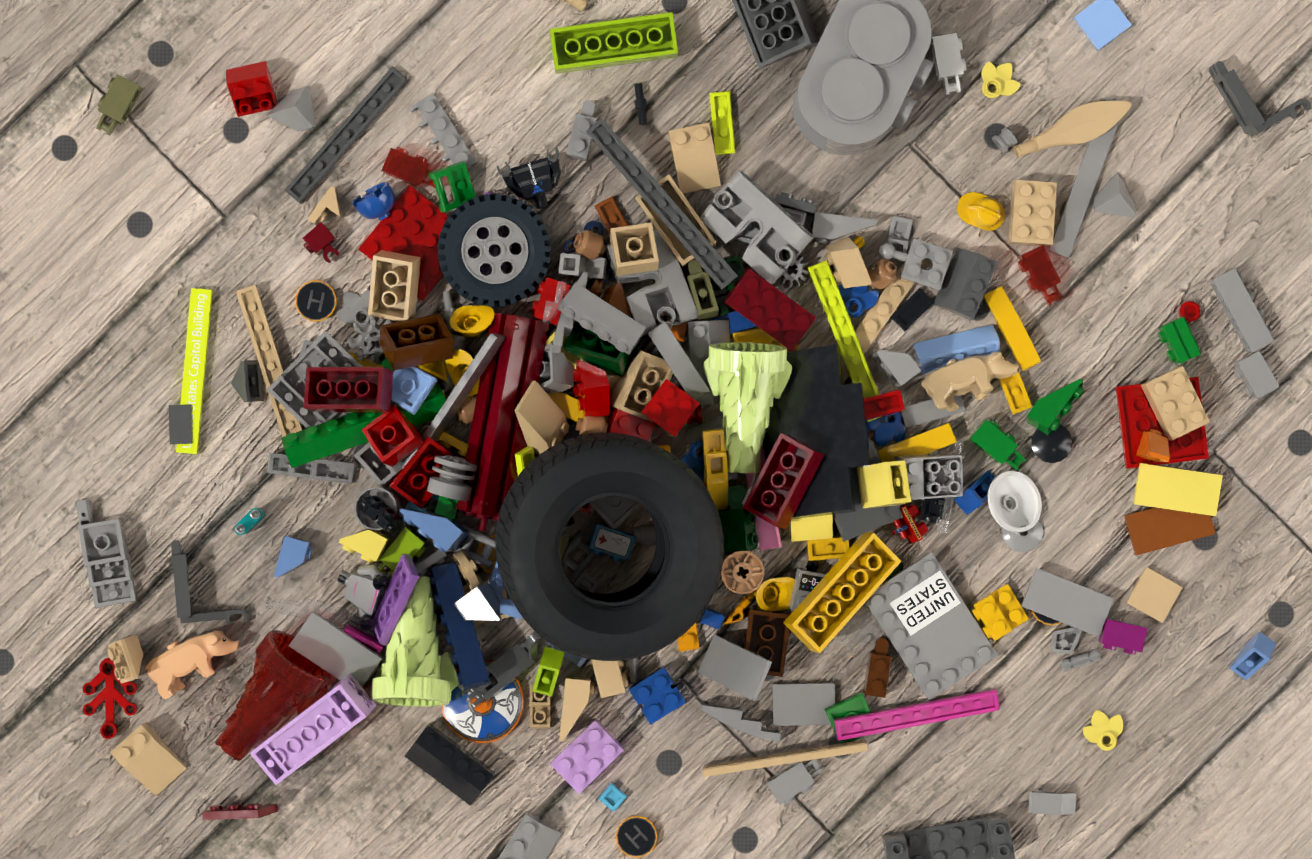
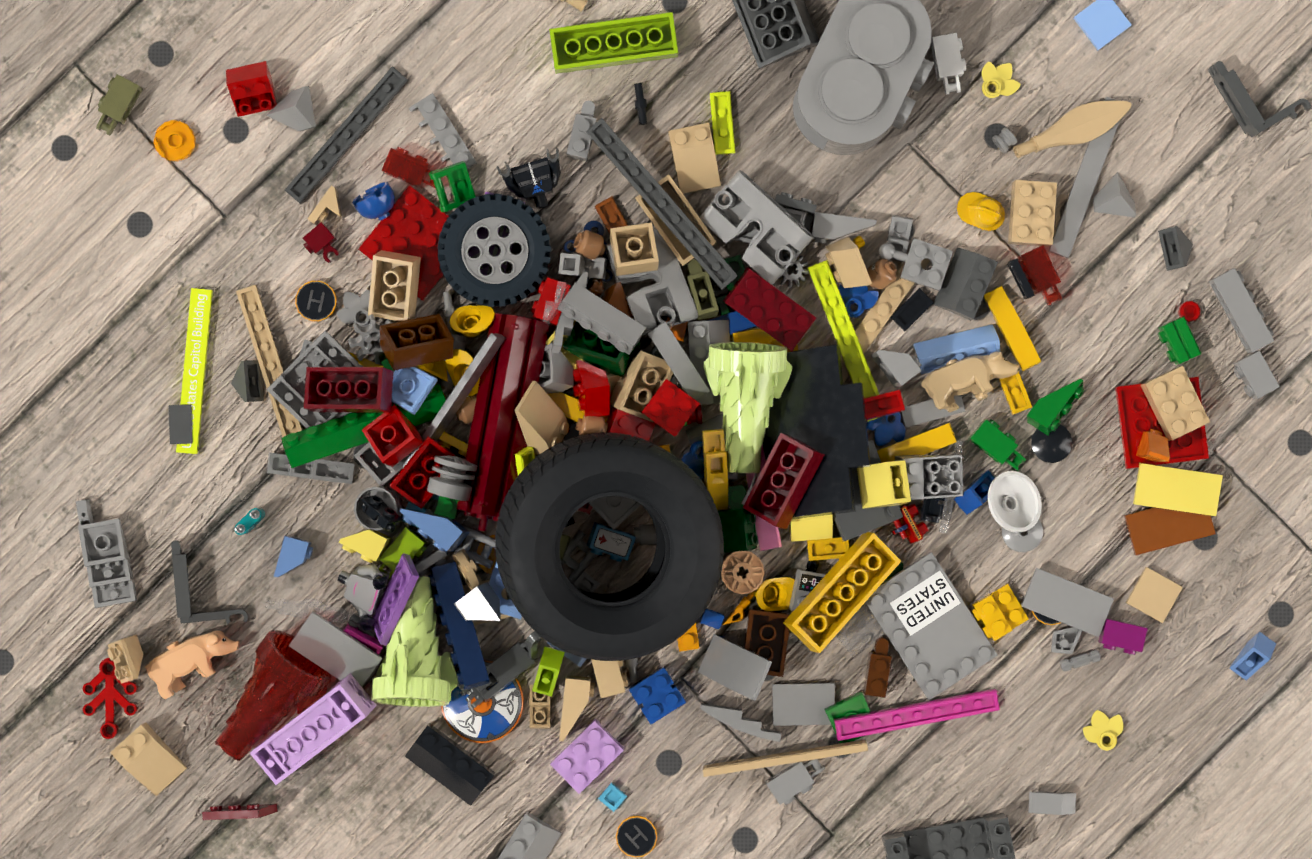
(174, 140): none -> light orange tile
(1020, 279): none -> black tile
(1175, 247): none -> dark grey slope

